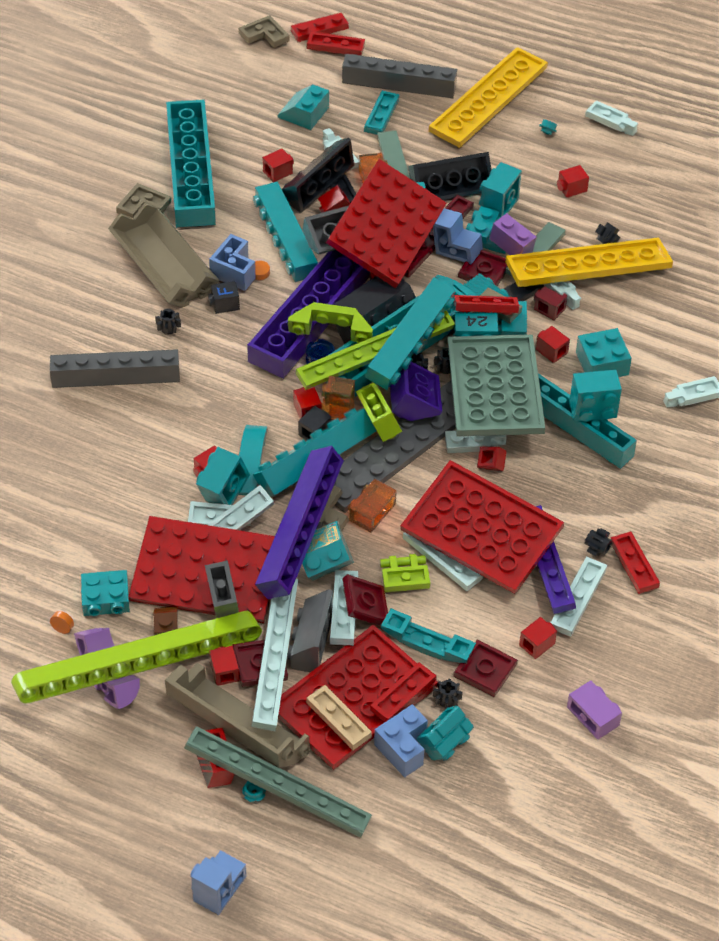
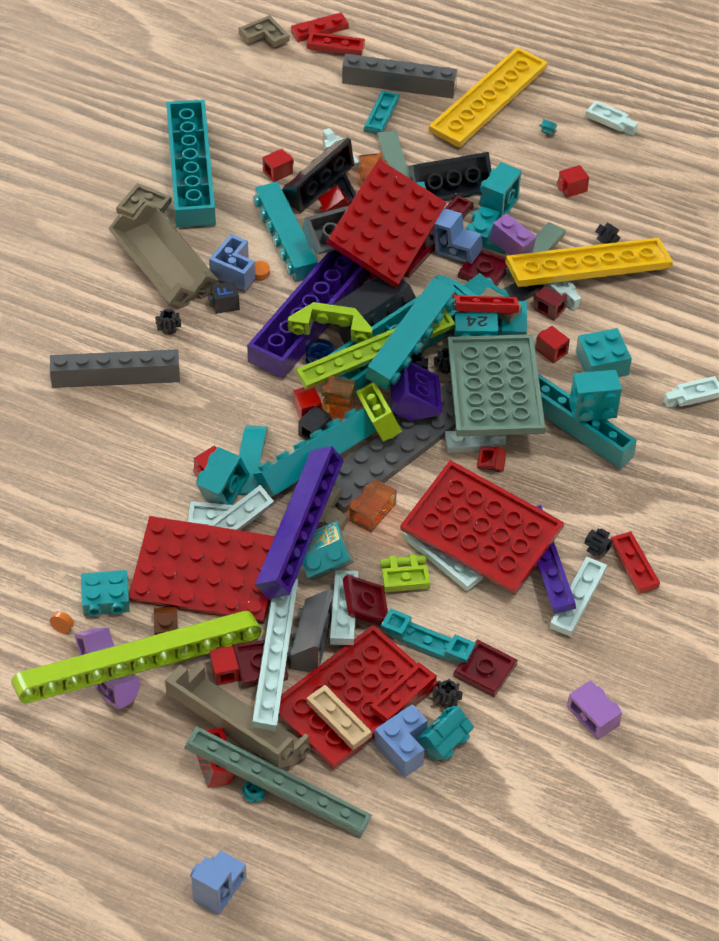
(221, 589): dark grey brick -> none
(306, 107): teal slope -> none
(538, 637): red brick -> none

